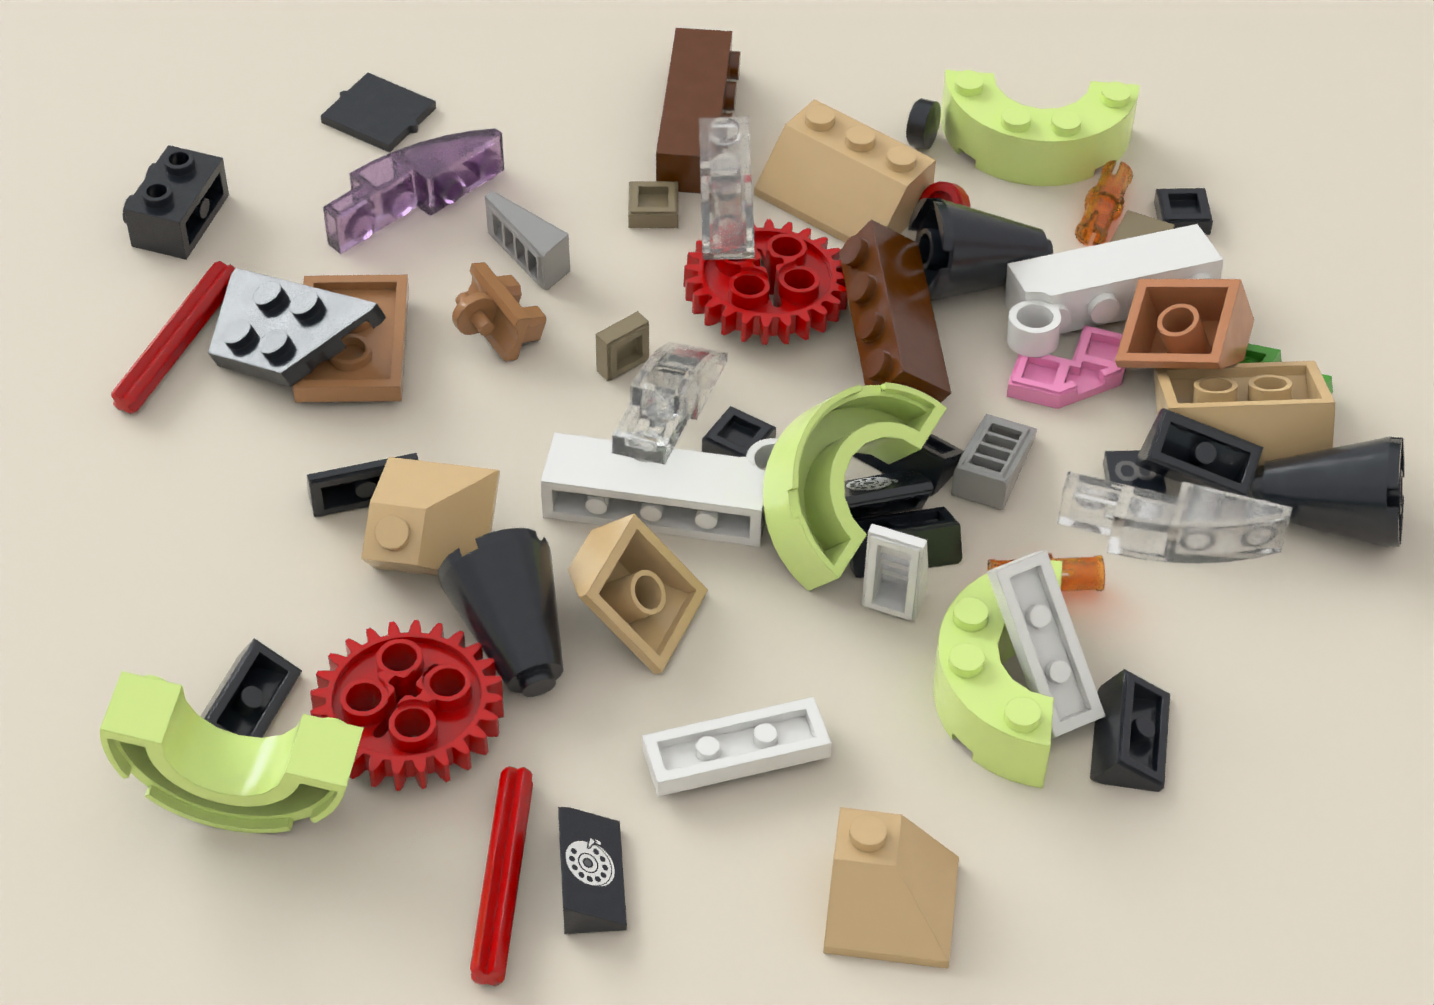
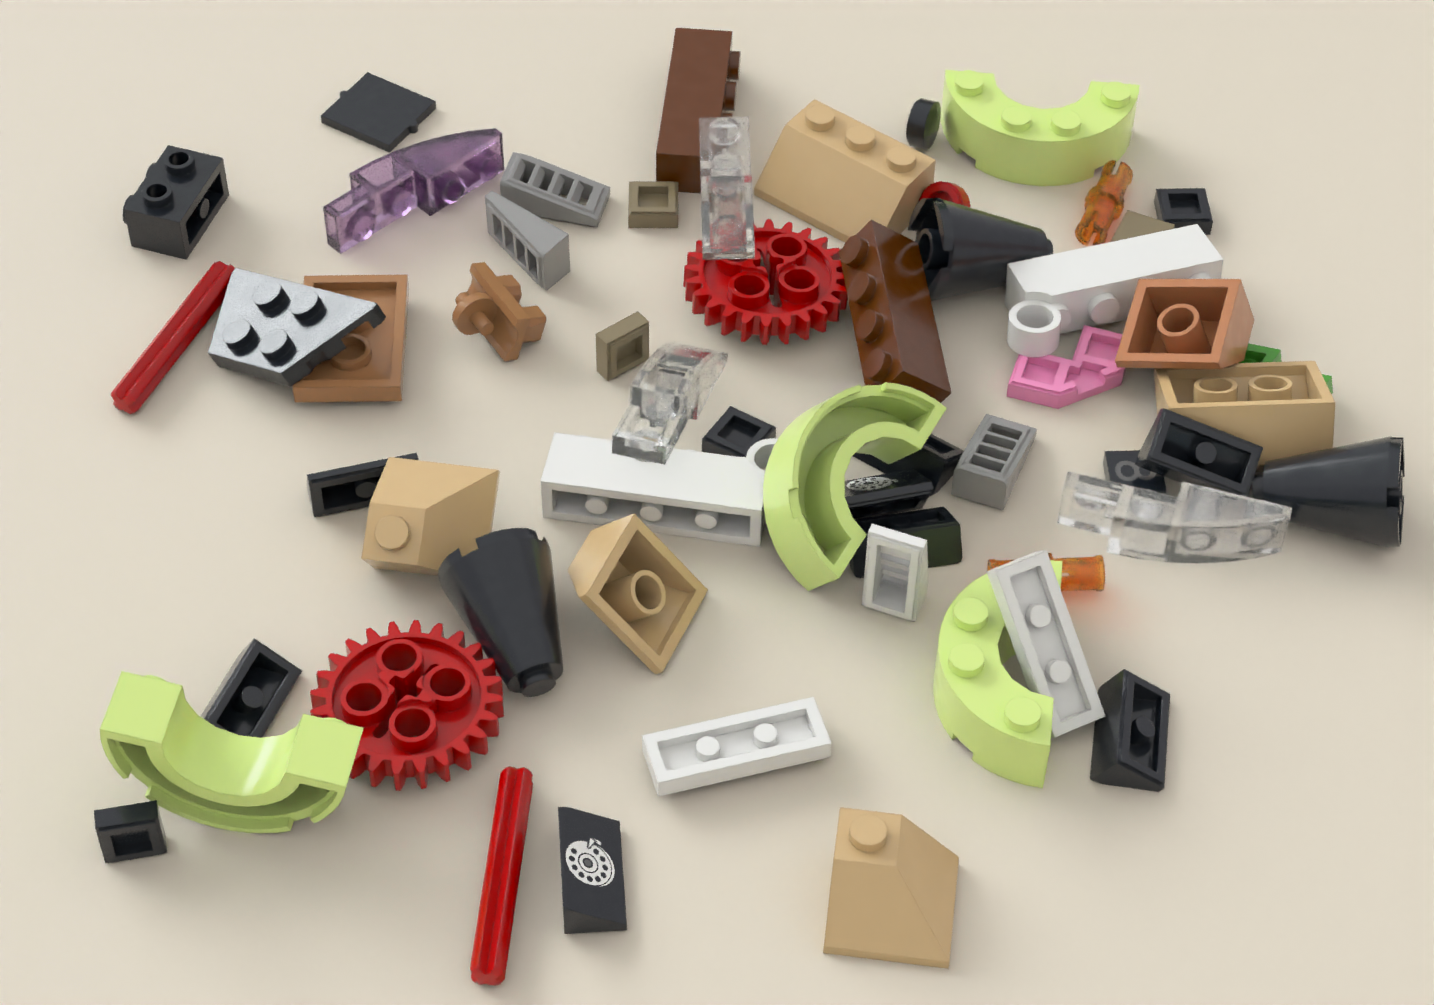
(130, 831): none -> black tile
(538, 189): none -> light grey slope

